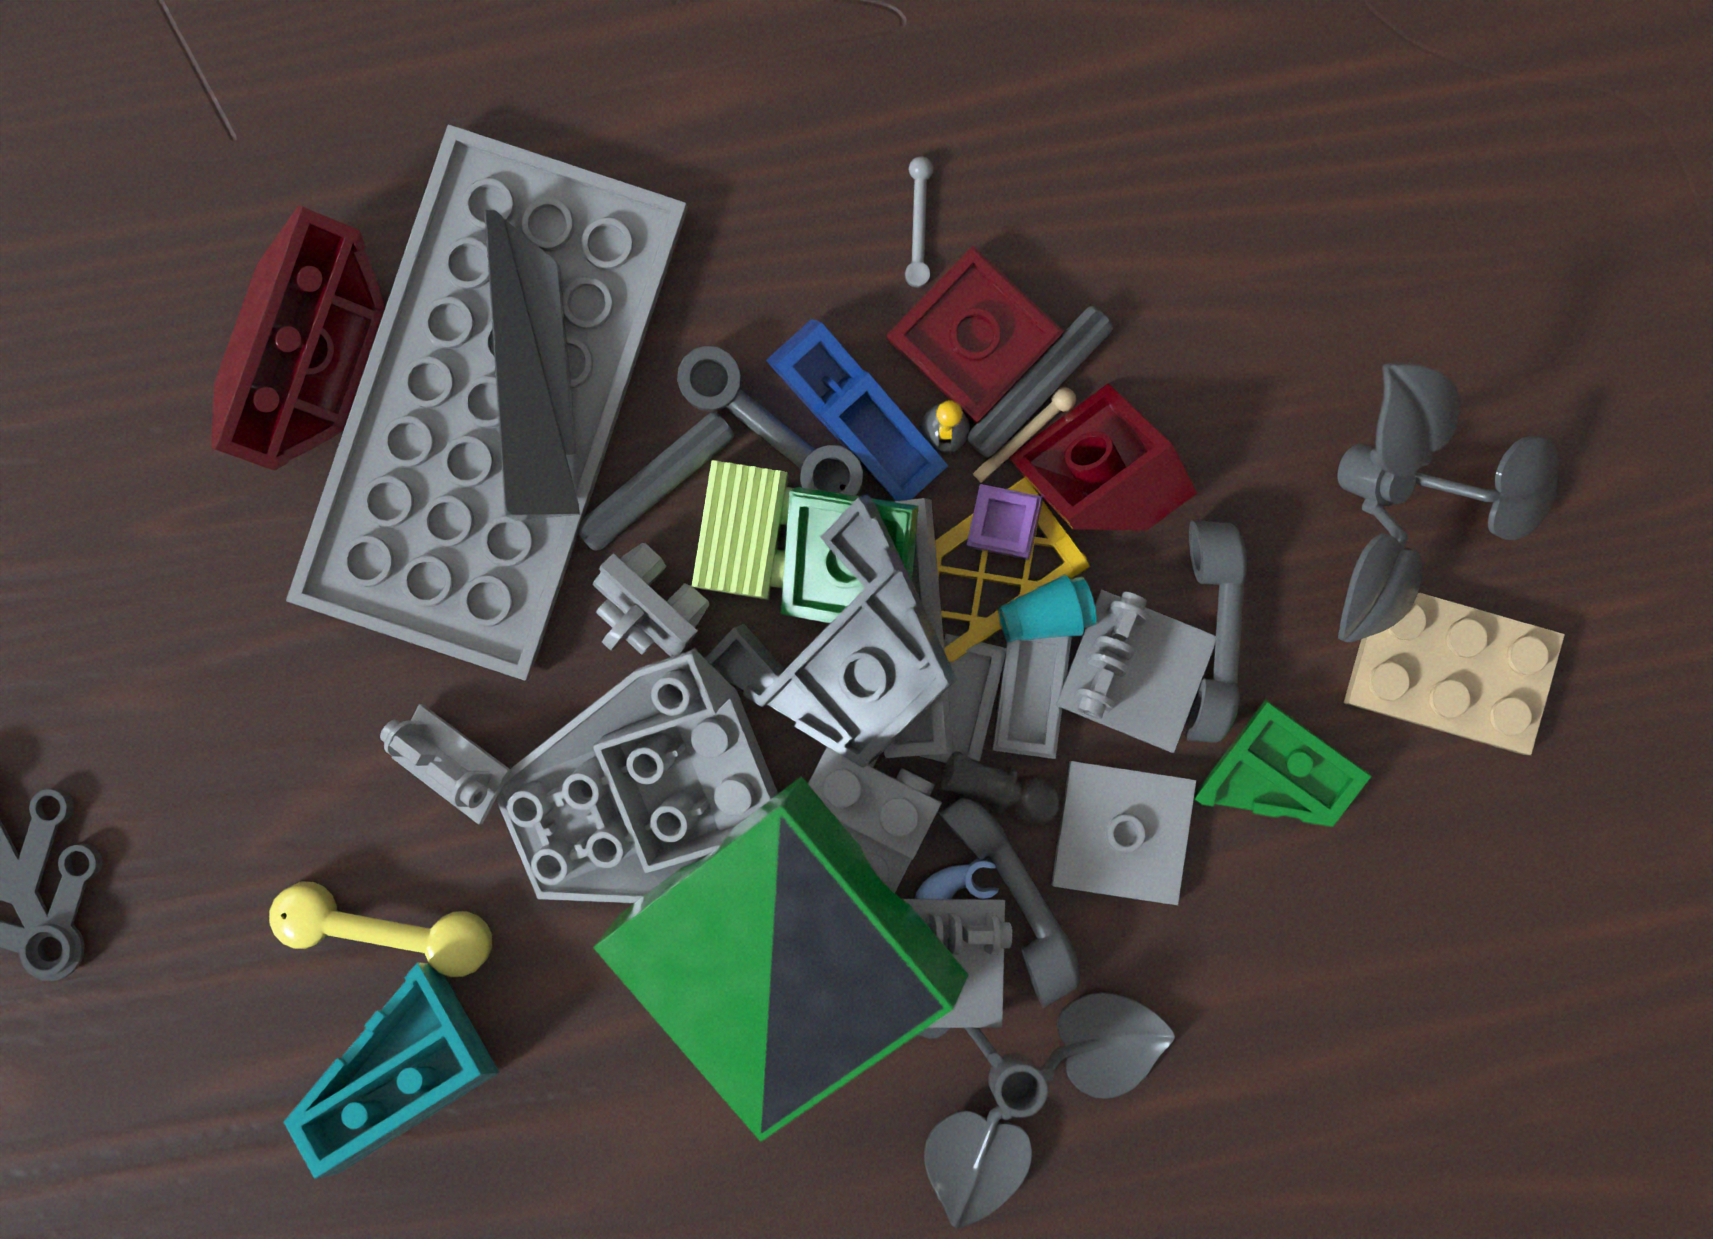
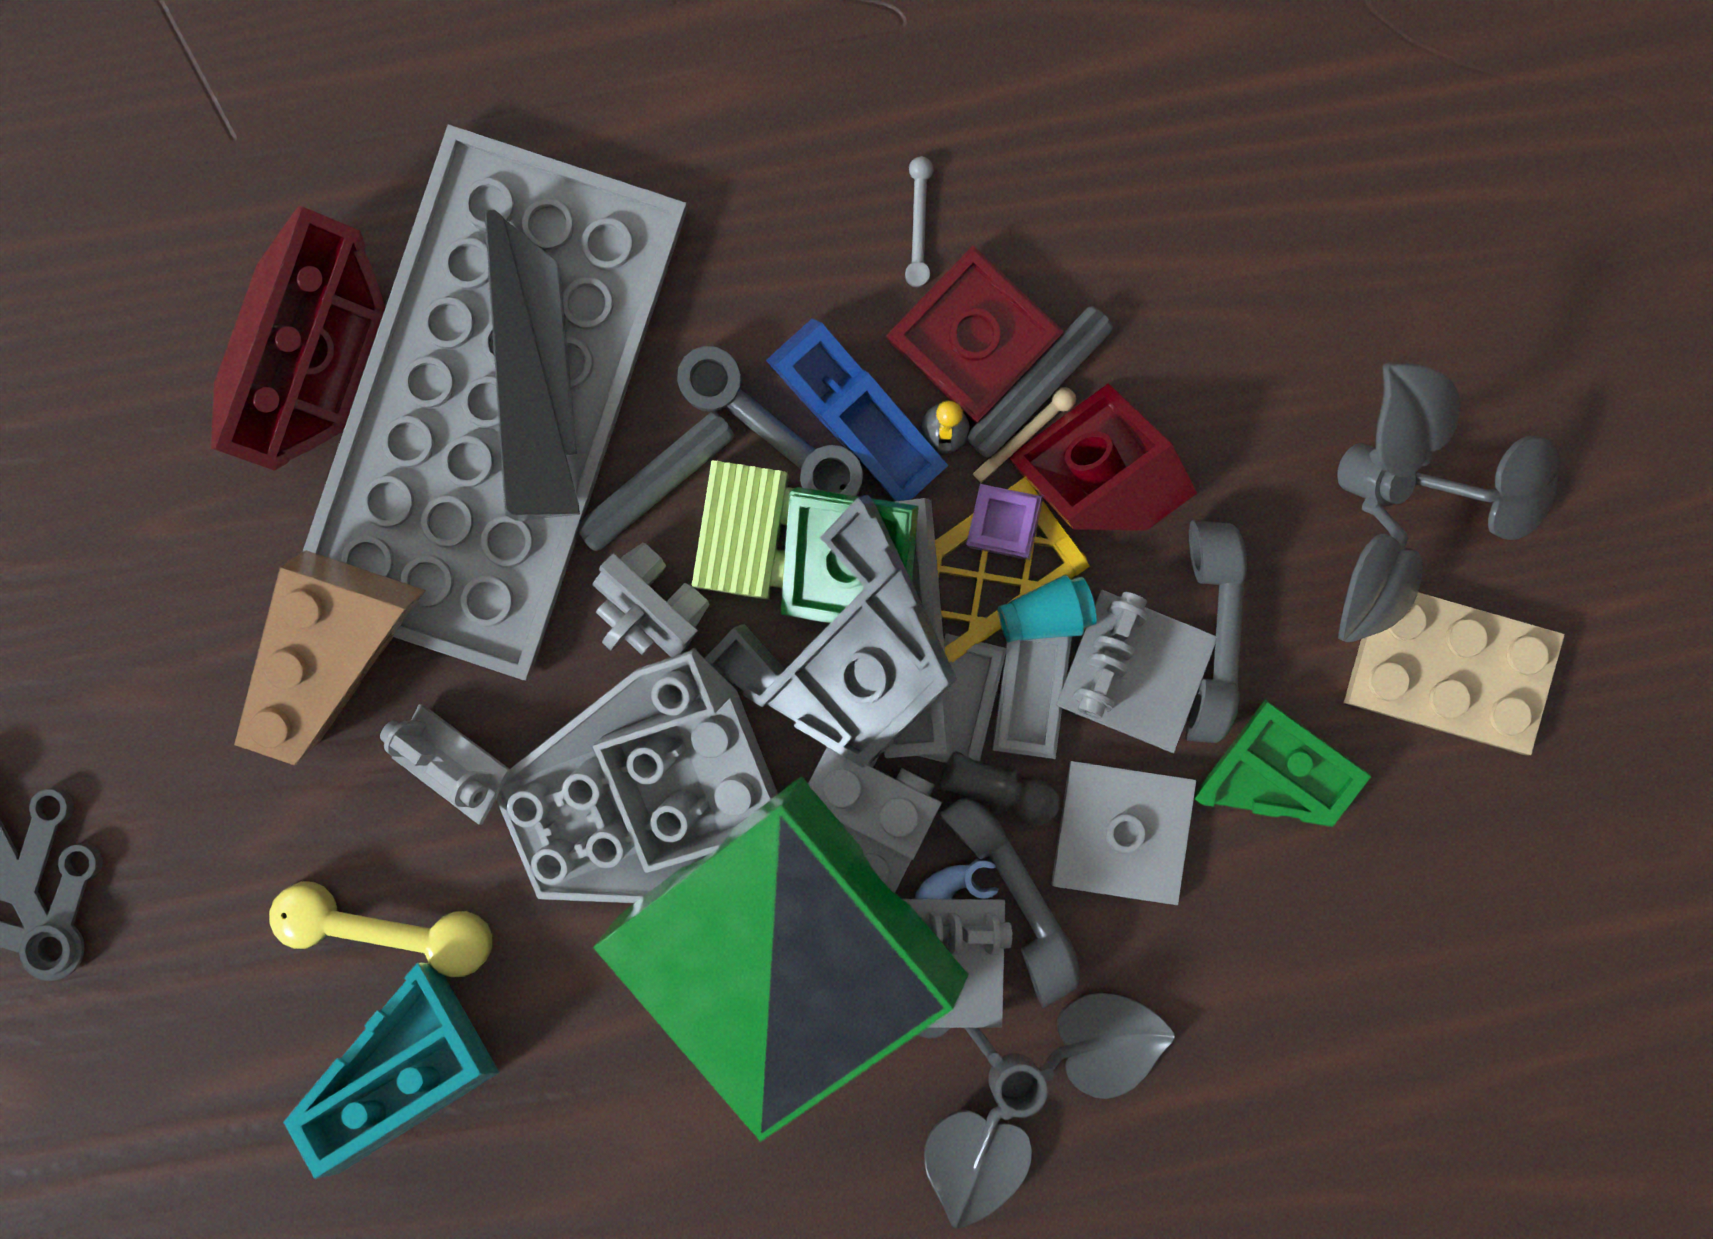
(316, 649): none -> medium nougat wedge

